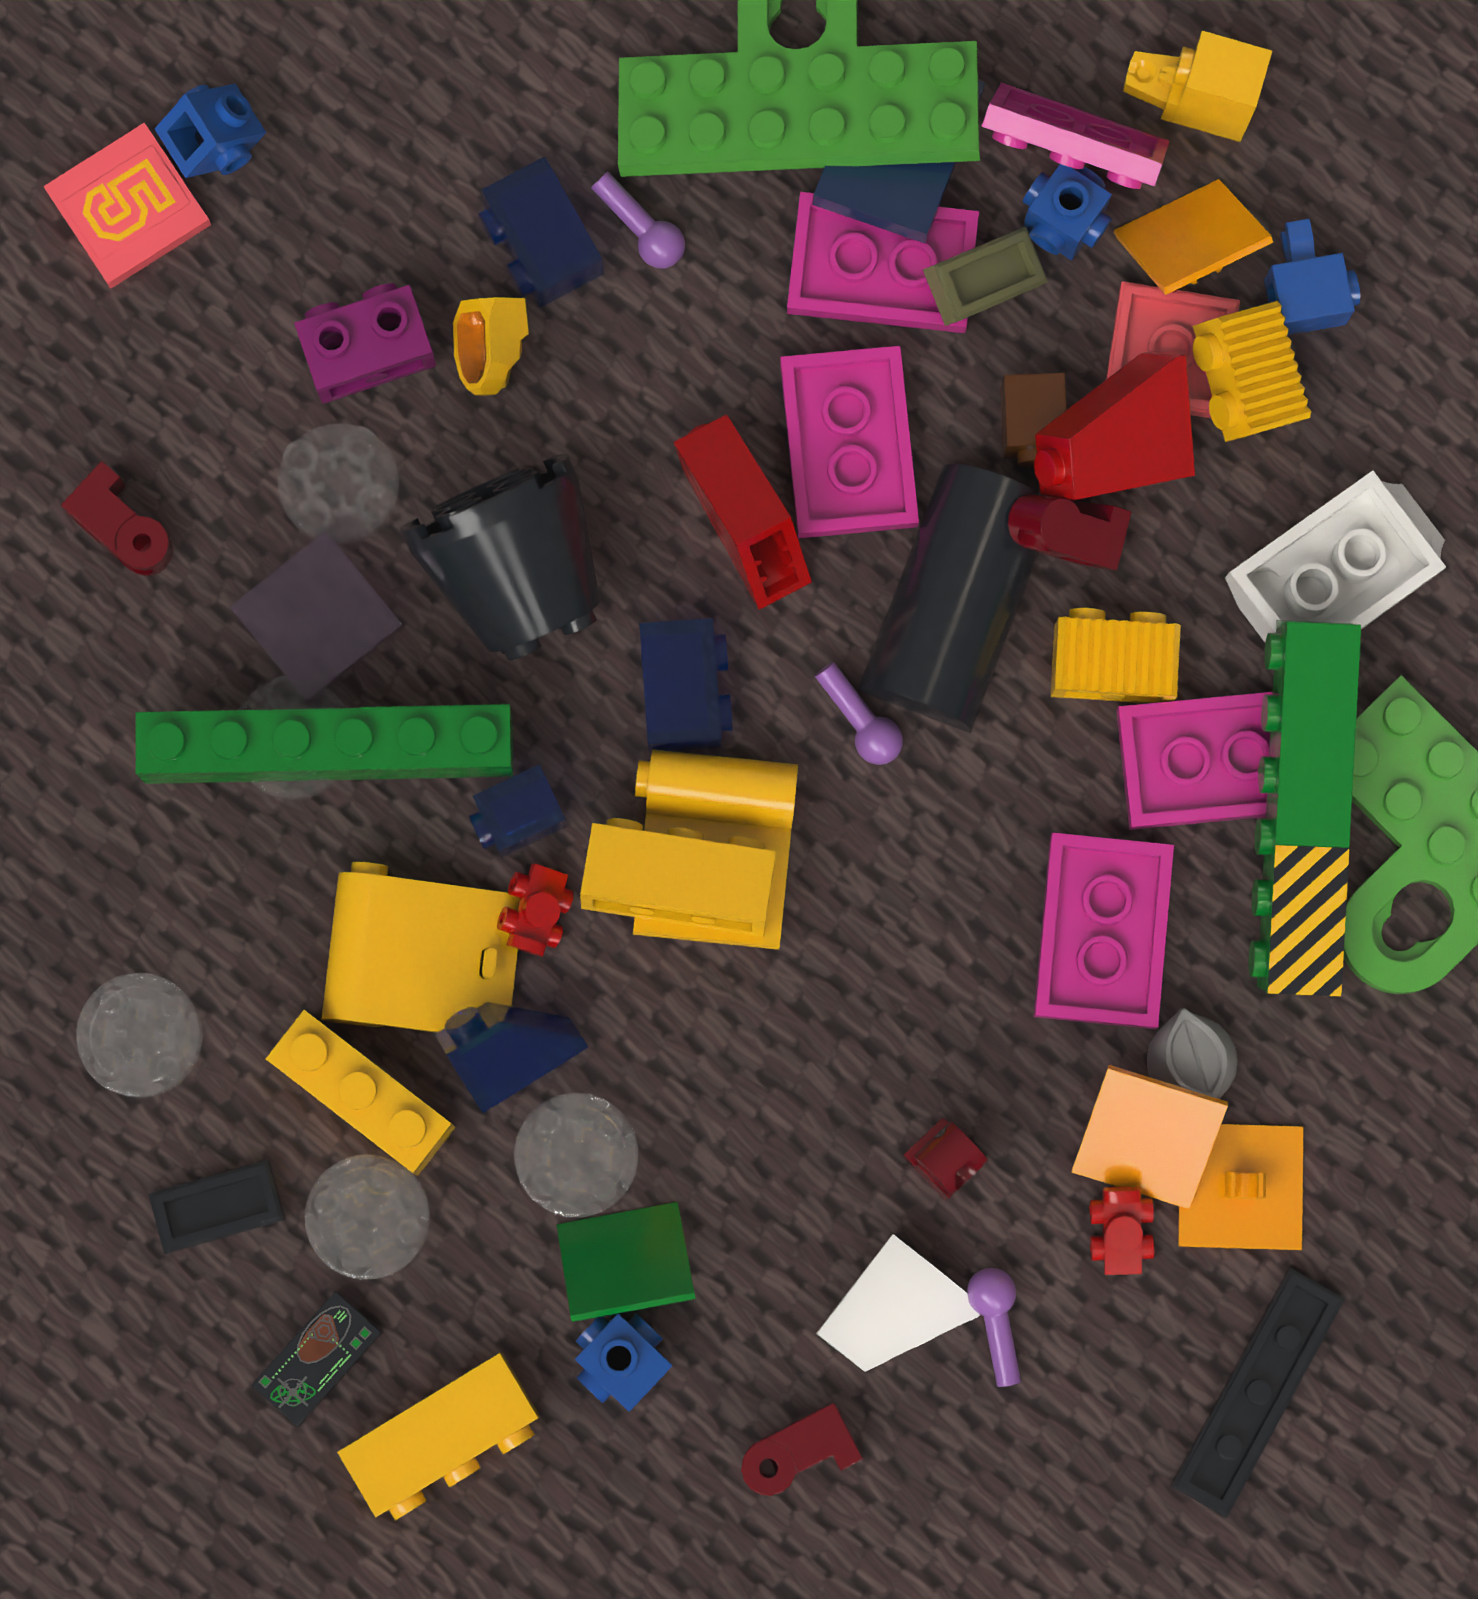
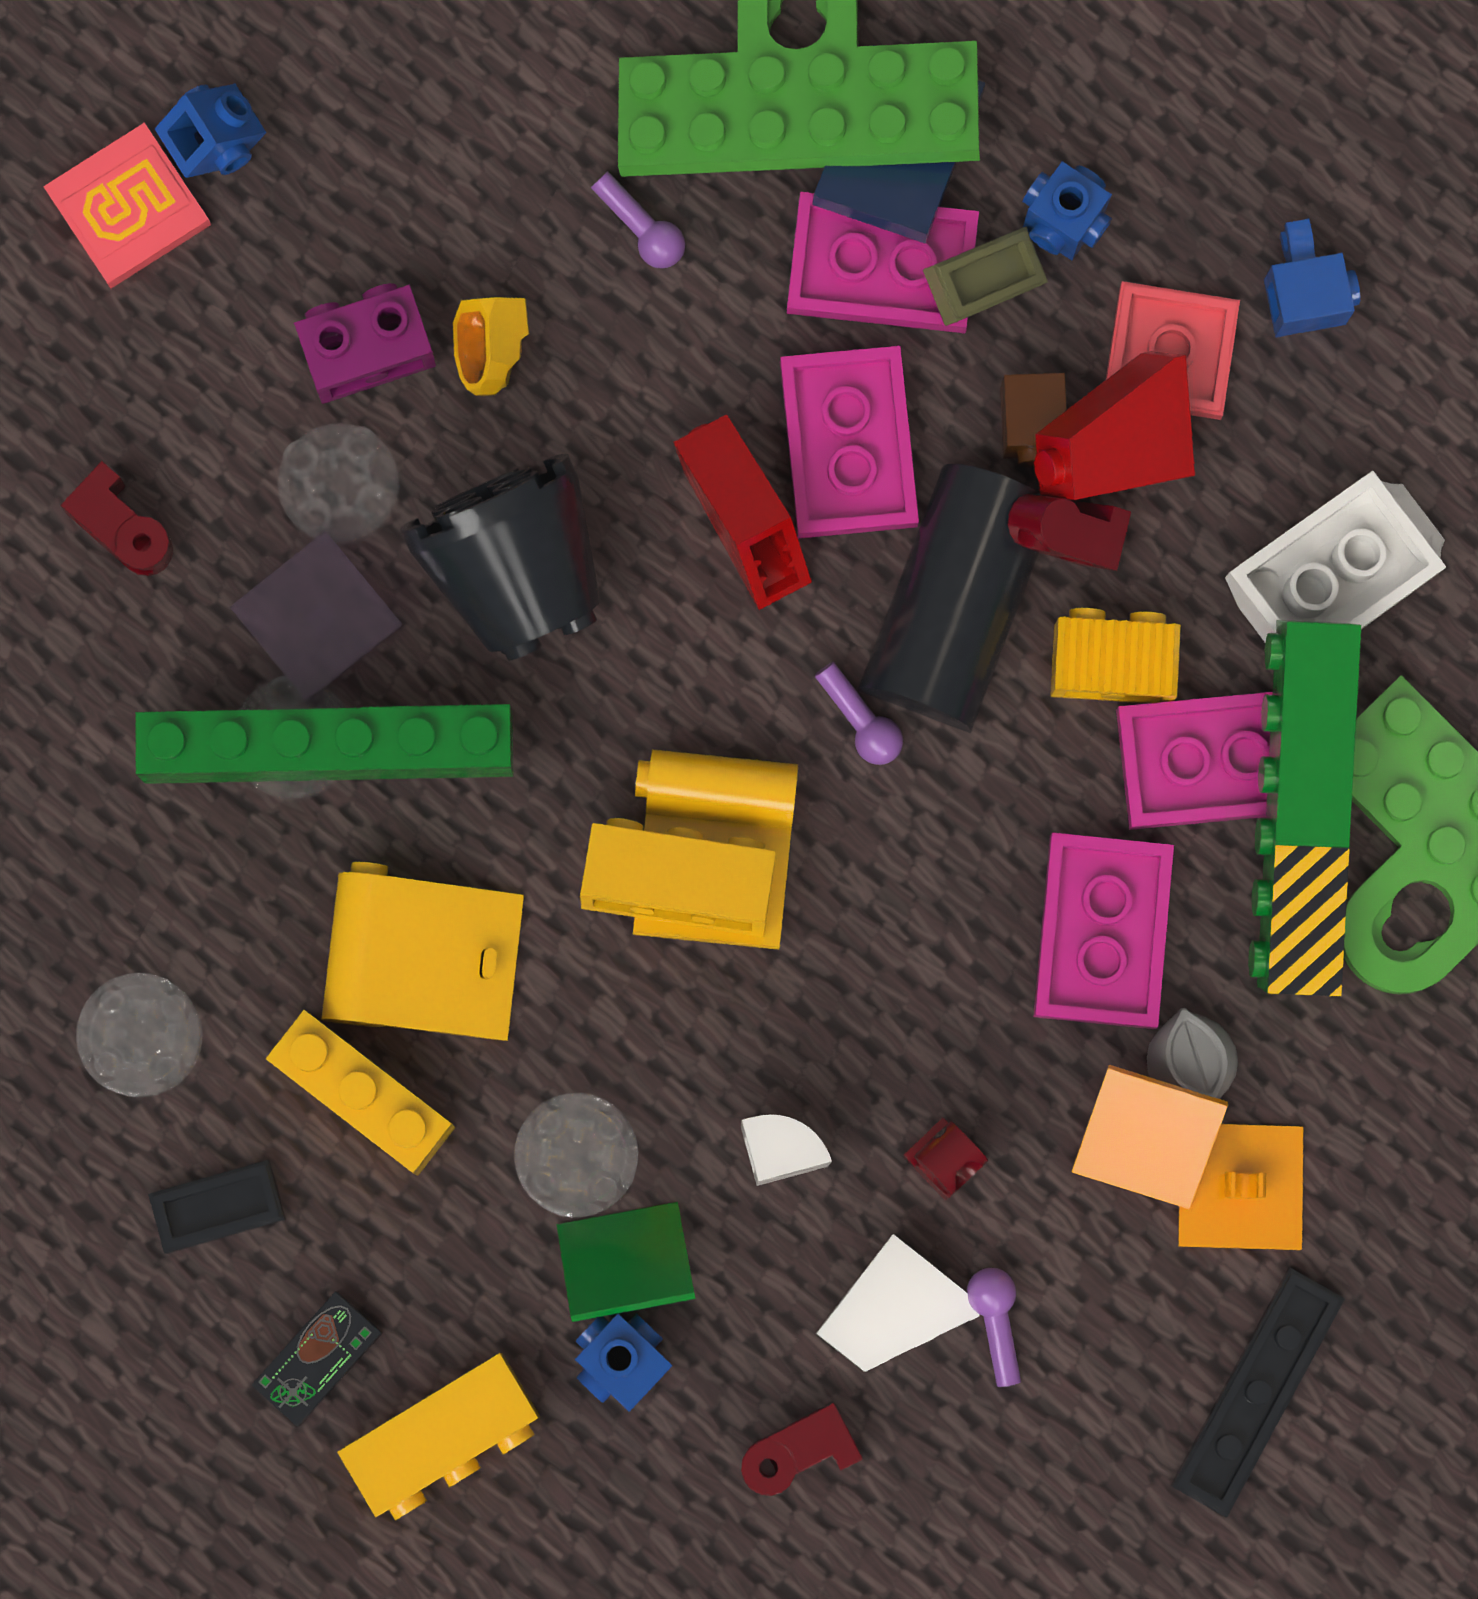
(367, 1217): clear tile -> none
(506, 1048): clear blue slope -> none
(517, 812): clear blue brick -> none
(541, 233): clear blue brick -> none
(541, 901): red piece -> none
(682, 684): clear blue brick -> none
(782, 1148): none -> white brick
(1075, 136): dark pink plate -> none
(1122, 1239): red piece -> none
(1192, 236): light orange piece -> none
(1203, 87): yellow hinge -> none
(1250, 371): yellow brick -> none

